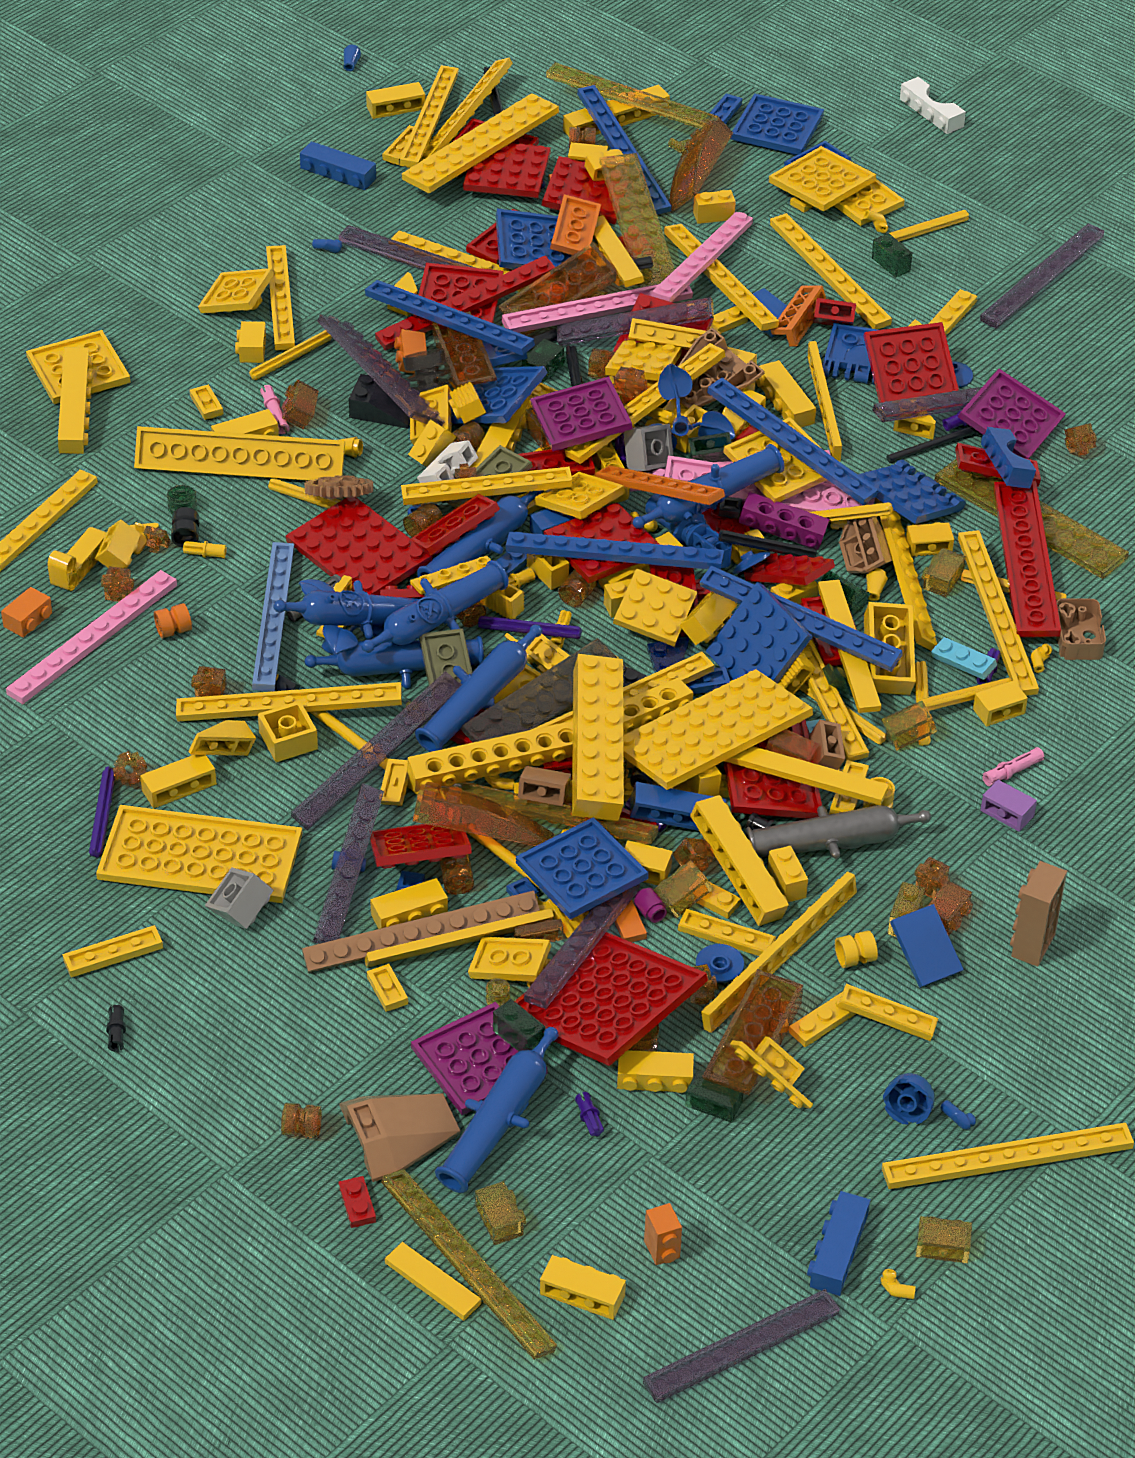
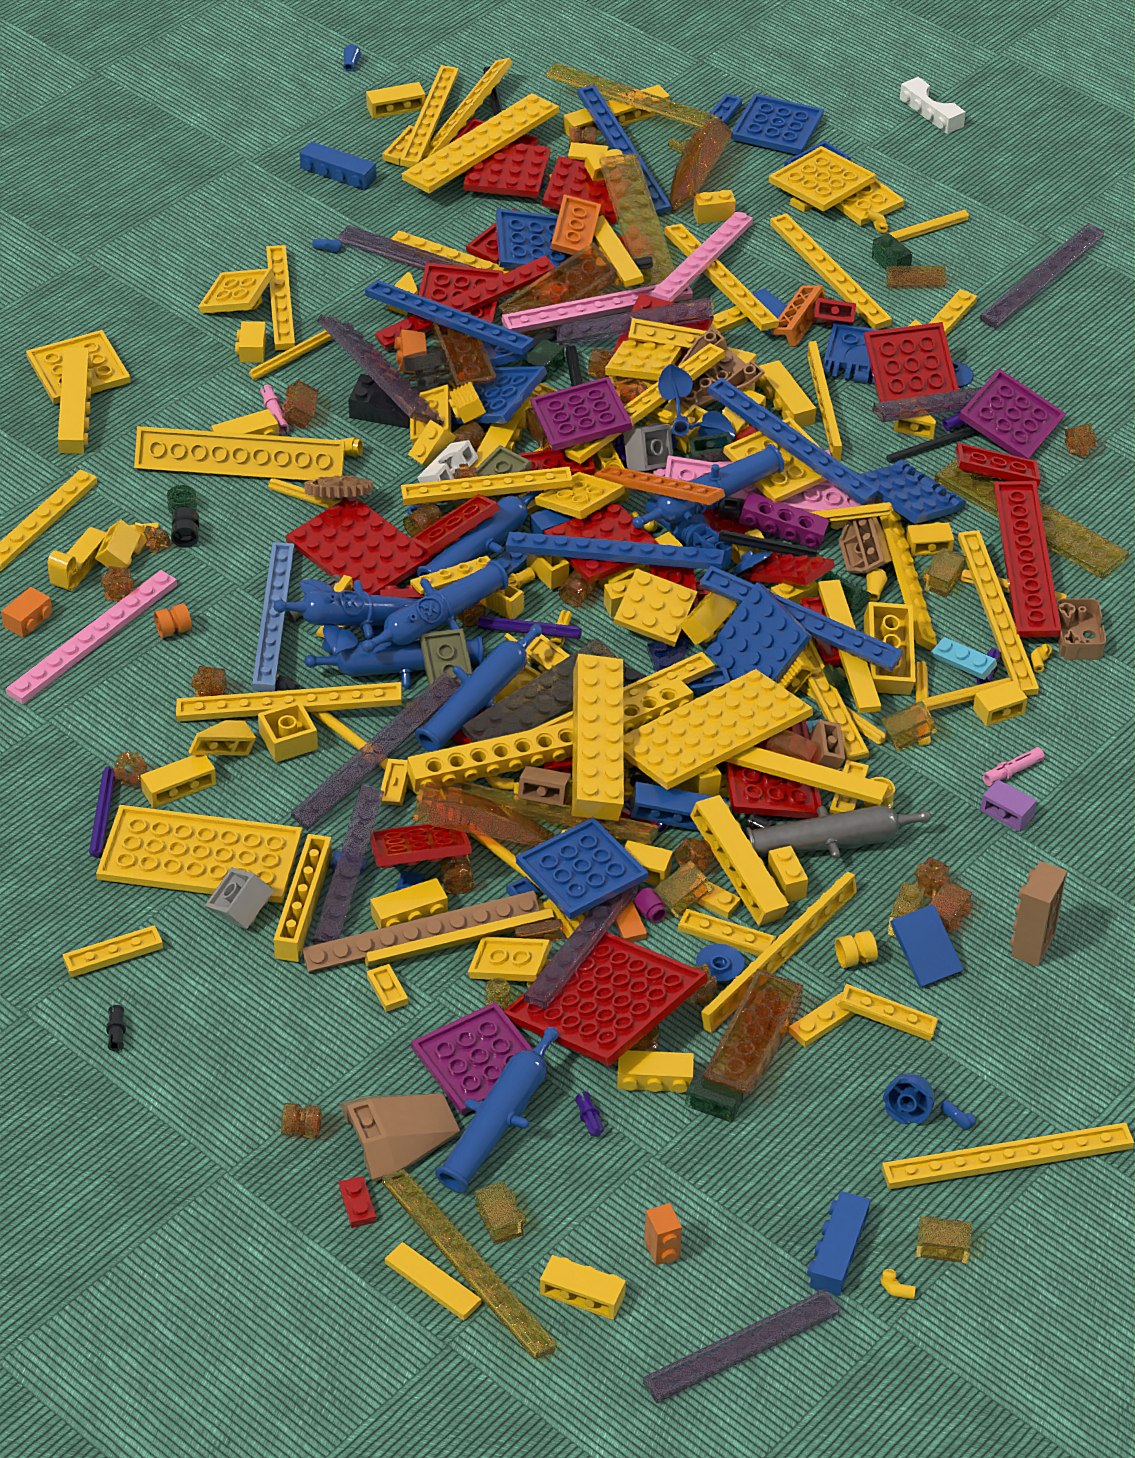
(205, 549): yellow axle -> none
(206, 402): yellow plate -> none
(302, 898): none -> yellow brick
(517, 1026): clear green brick -> none
(630, 382): clear orange brick -> none
(777, 1065): yellow bracket -> none
(915, 276): none -> clear orange plate
(1012, 468): blue arch -> none

